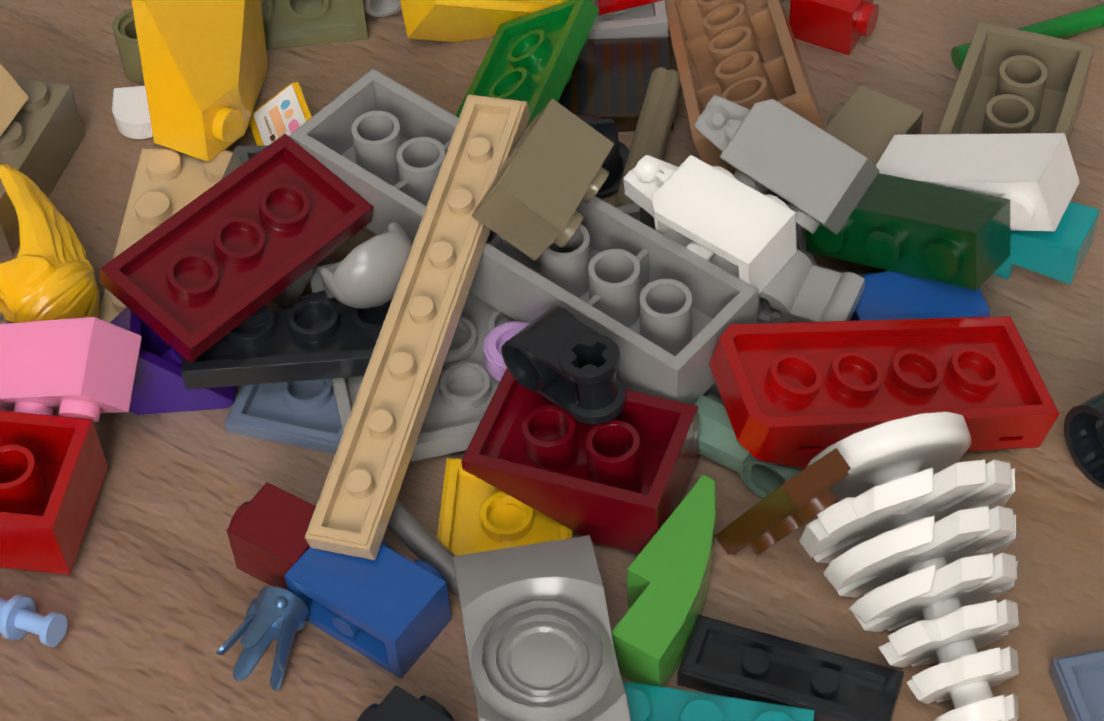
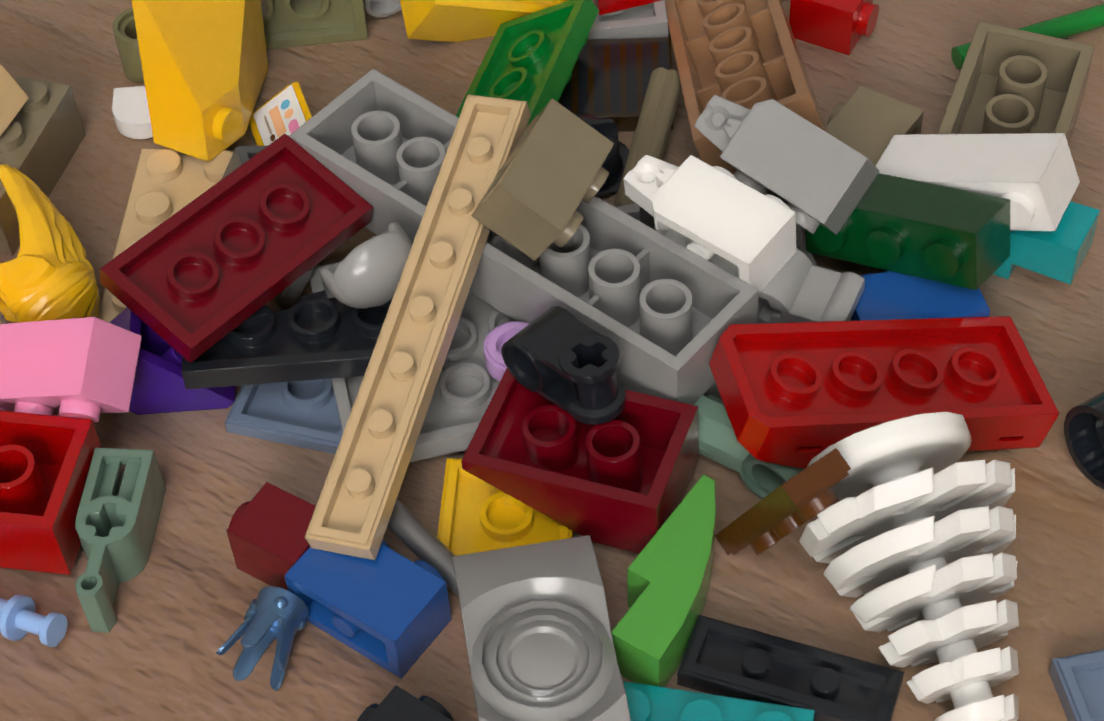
(116, 527): none -> sand green piece

